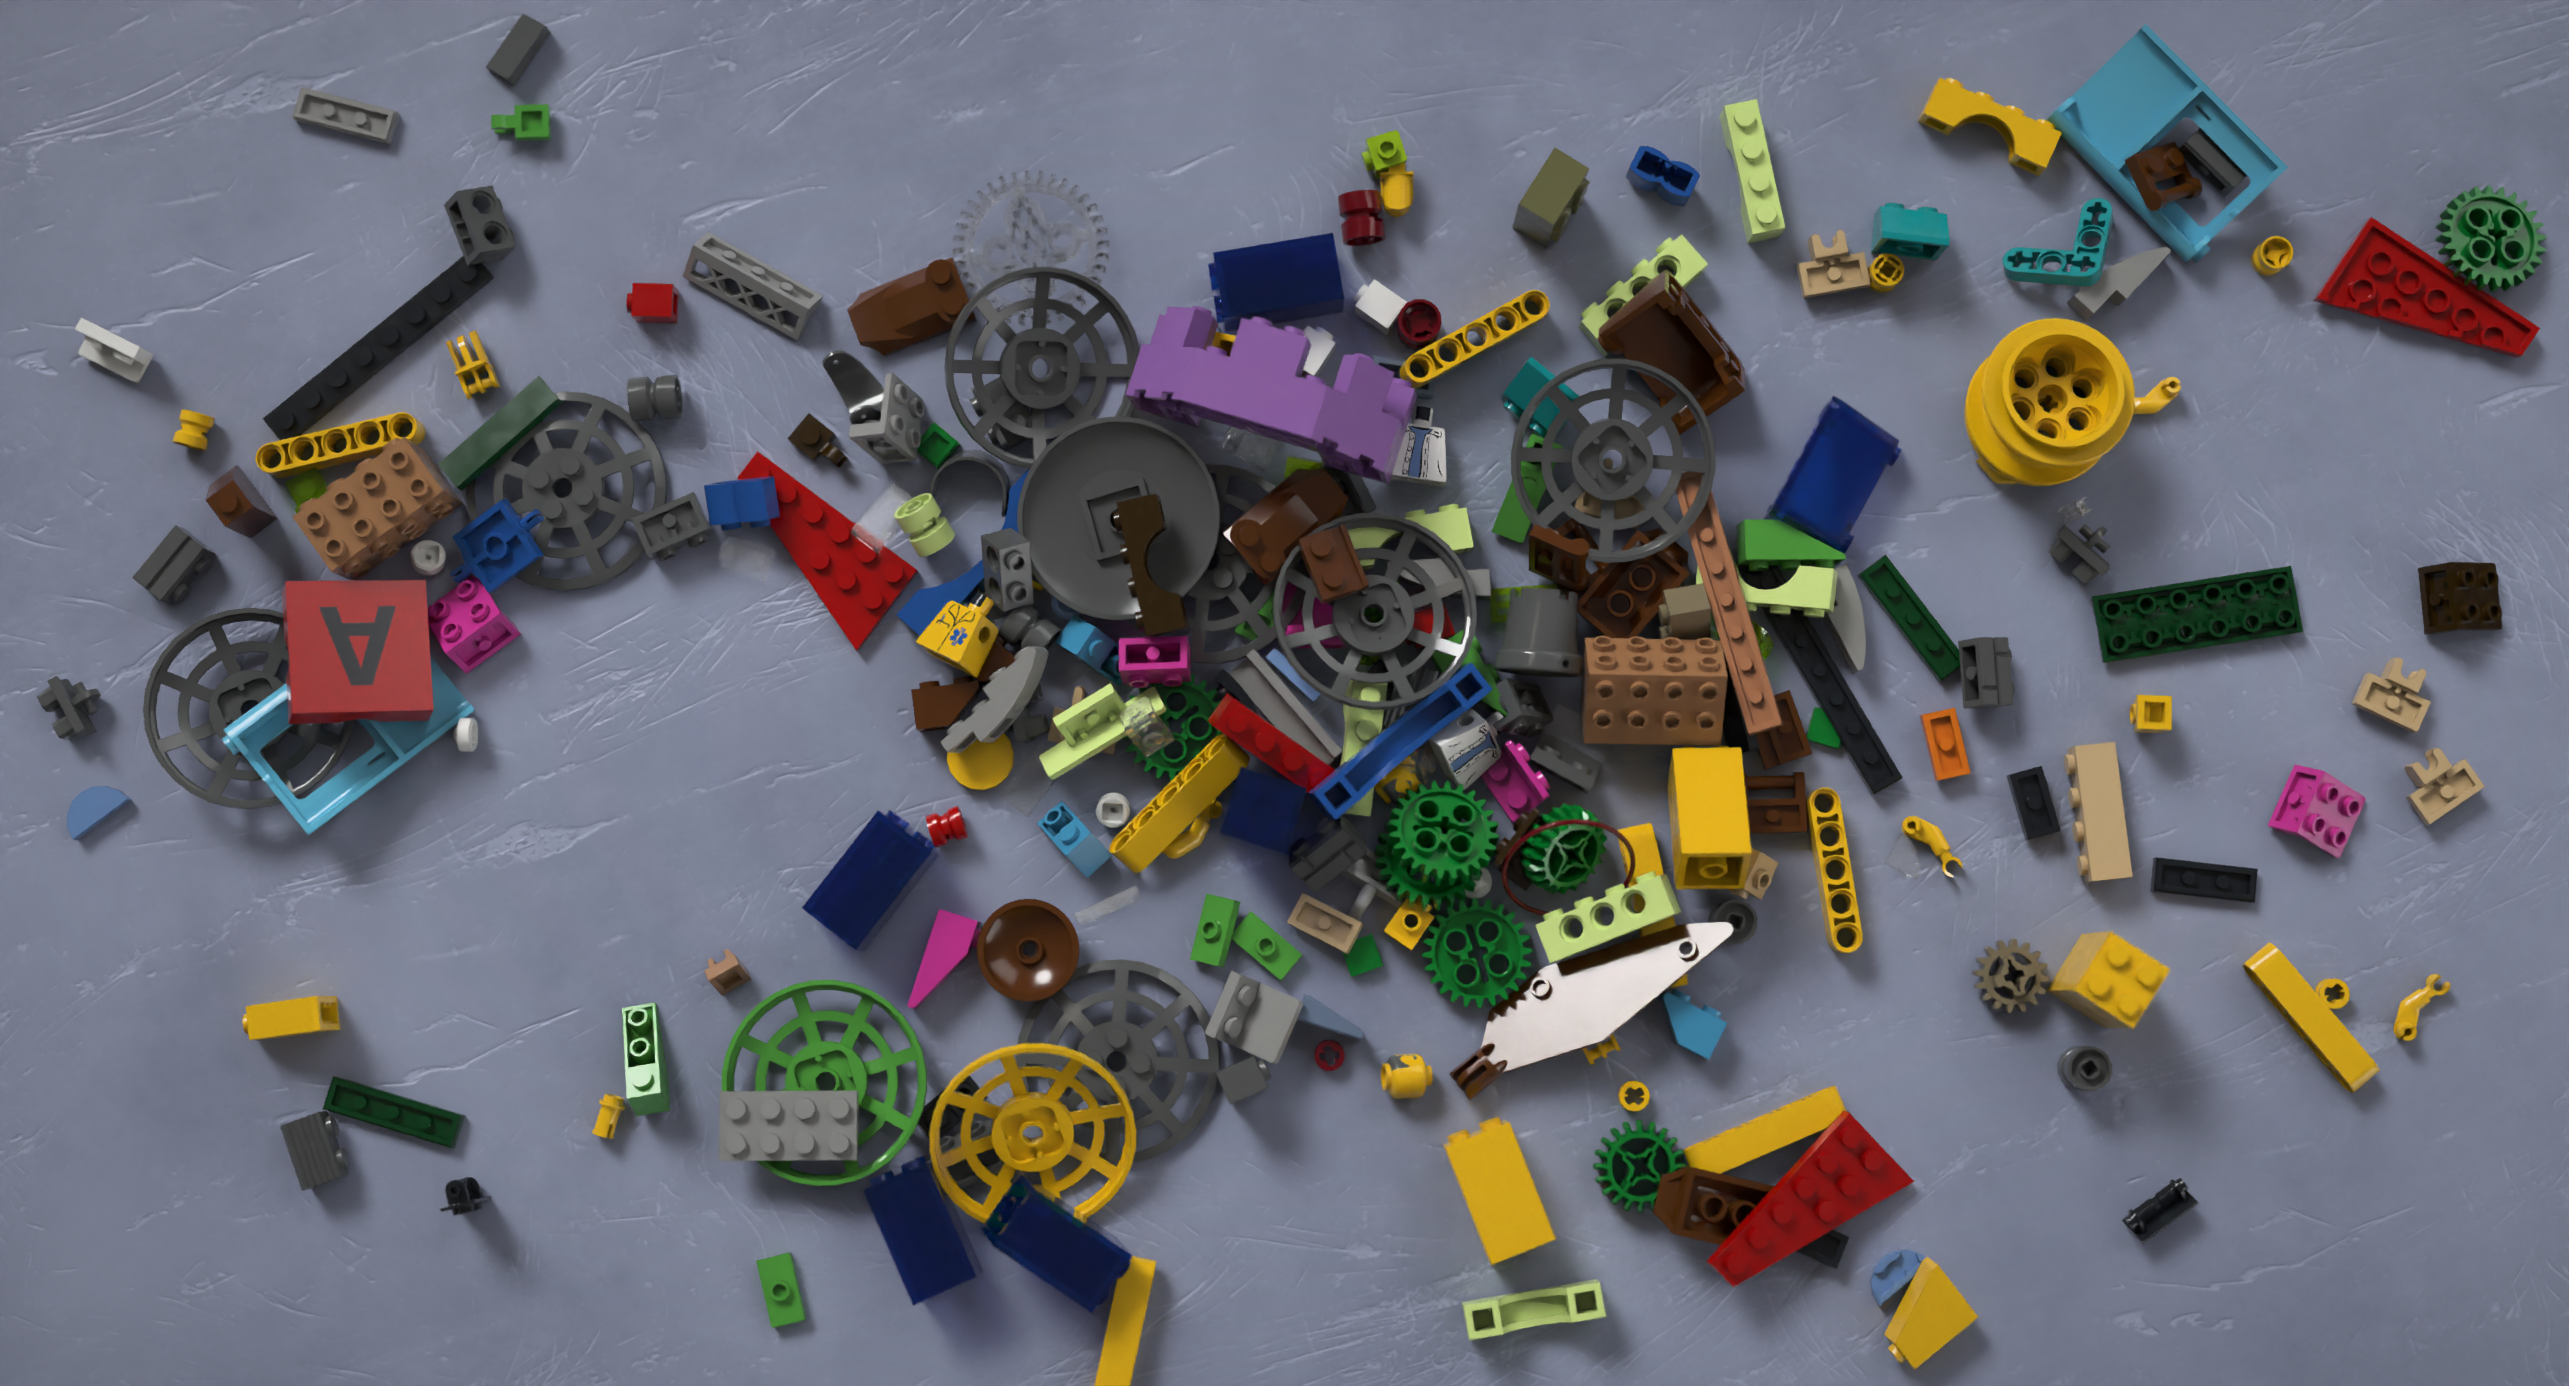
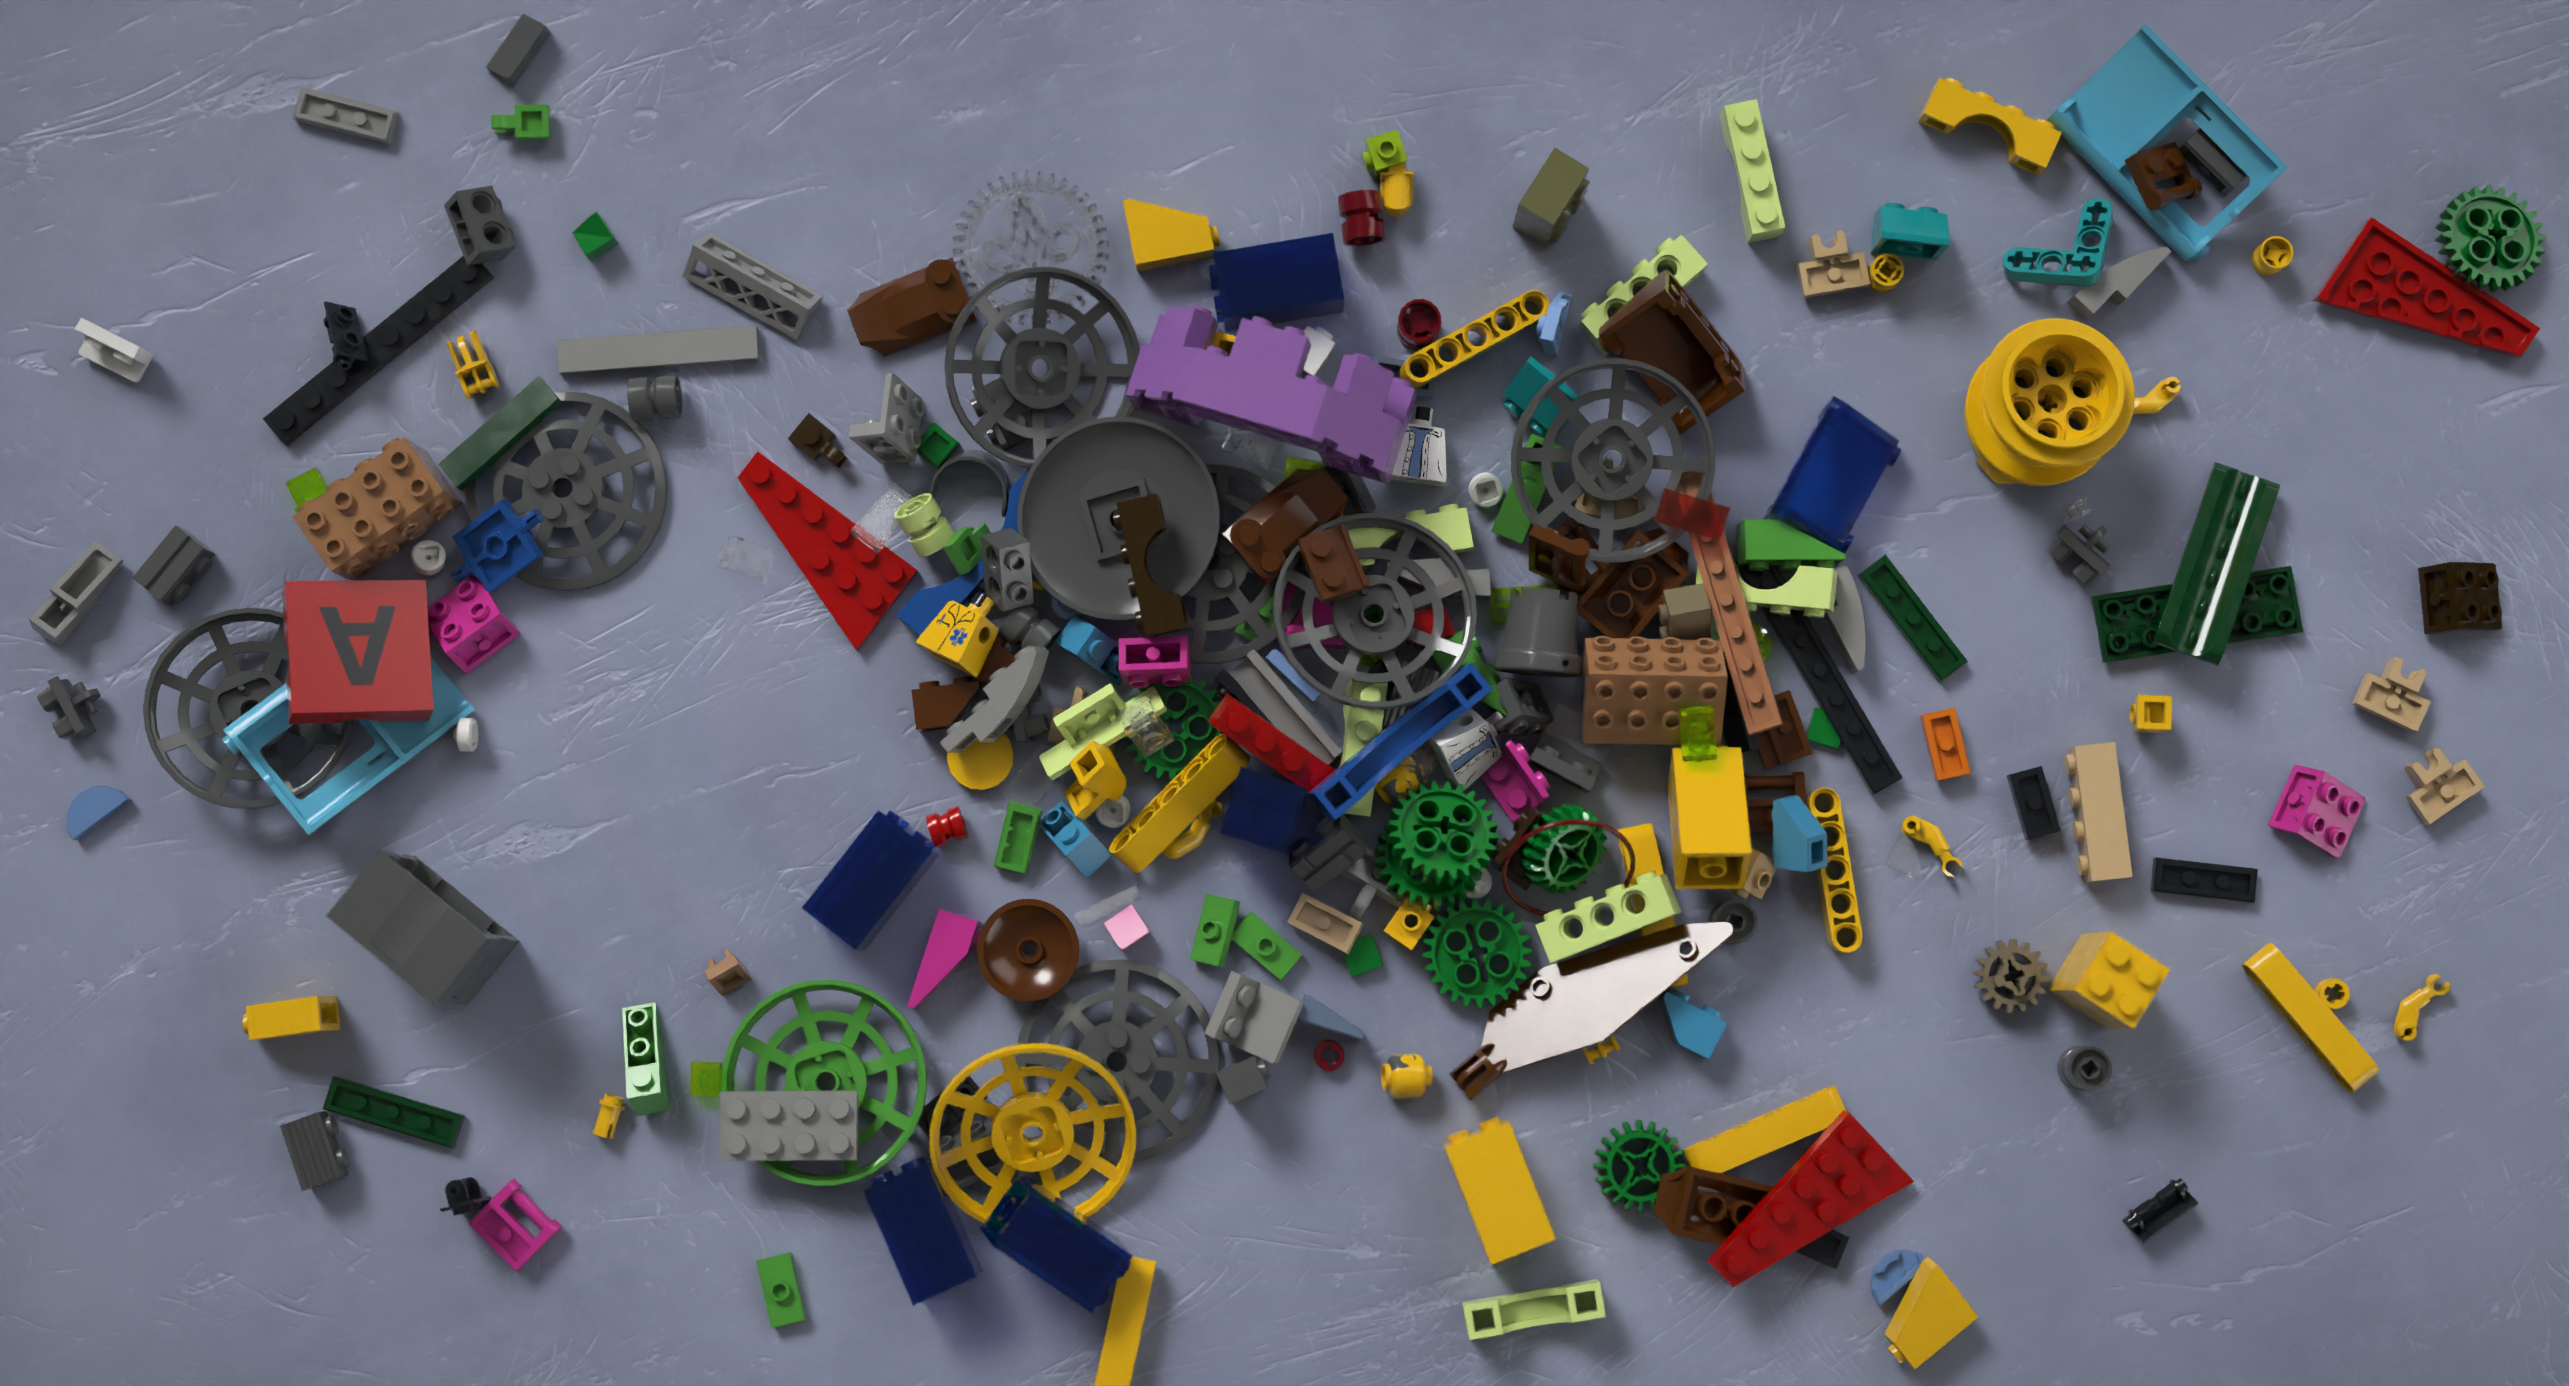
(76, 594): none -> light grey slope
(193, 429): yellow wheel -> none
(239, 503): reddish brown slope -> none
(325, 440): yellow beam -> none
(344, 334): none -> black hinge
(422, 928): none -> dark grey tile
(506, 1233): none -> dark pink plate
(594, 236): none -> green slope
(653, 303): red brick -> none
(658, 350): none -> light grey tile
(673, 527): dark grey bracket -> none
(706, 1079): none -> clear neon green bracket
(742, 501): blue brick -> none
(856, 386): dark grey piece -> none
(965, 548): none -> bright green plate
(1018, 837): none -> bright green plate
(1097, 779): none -> yellow brick
(1126, 927): none -> bright pink slope
(1167, 235): none -> yellow slope
(1378, 306): white brick -> none
(1485, 490): none -> white tile
(1551, 327): none -> light blue wing
(1633, 1106): yellow bush -> none
(1655, 172): blue brick -> none
(1691, 514): none -> clear red tile
(1697, 733): none -> clear neon green bracket
(1797, 836): none -> dark azure slope
(1986, 672): dark grey brick -> none
(2216, 564): none -> dark green plate

